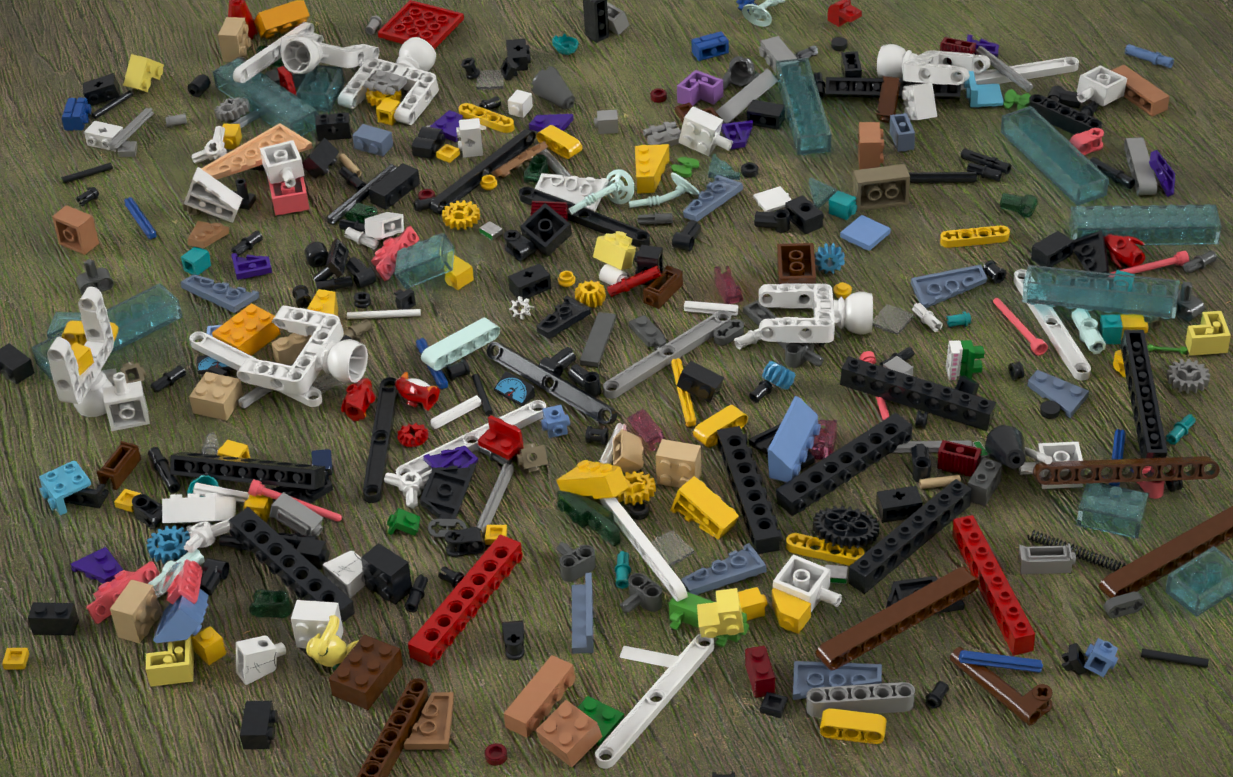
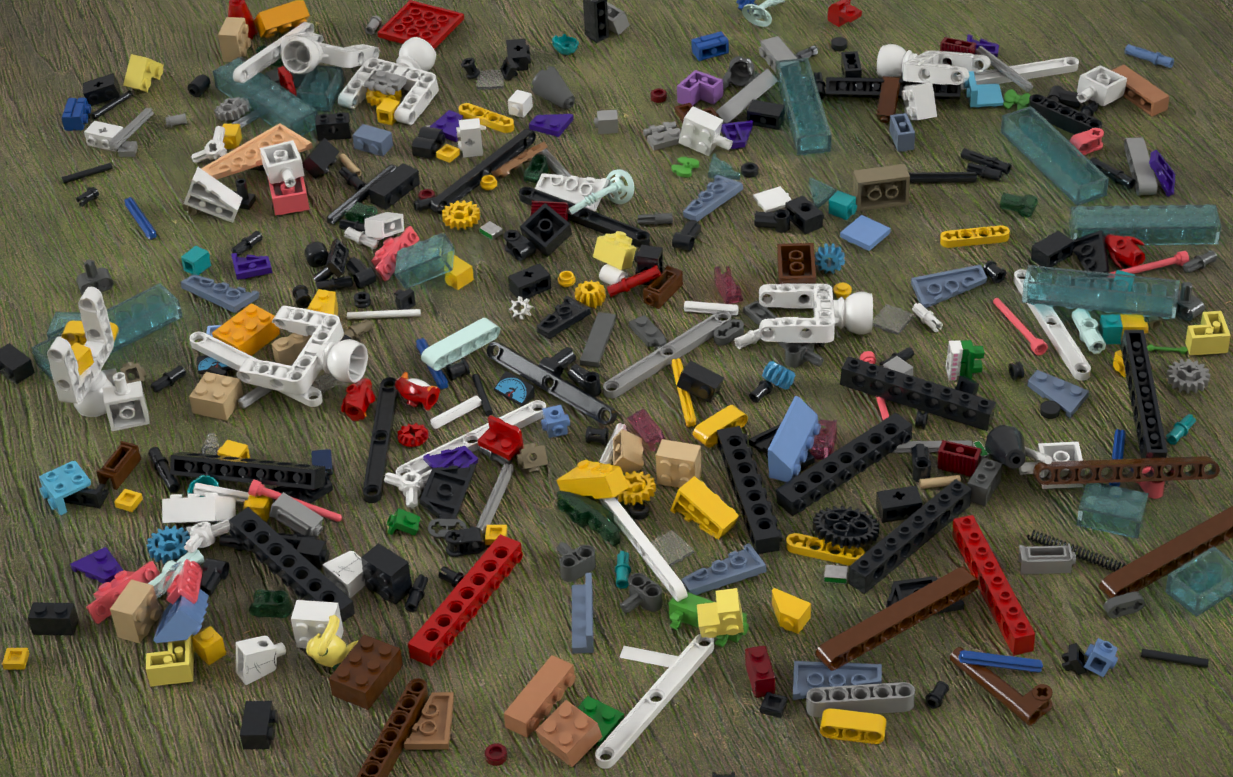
(75, 229): nougat brick -> none
(147, 510): black piece -> none
(206, 234): medium nougat wing -> none
(490, 104): black pin -> none
(514, 639): black piece -> none
(559, 141): yellow beam -> none
(650, 166): yellow wedge -> none
(682, 187): light aqua dish -> none
(752, 603): yellow brick -> none
(807, 582): white brick -> none
(870, 145): nougat brick -> none
(959, 319): teal pin -> none
(1174, 484): black bush -> none

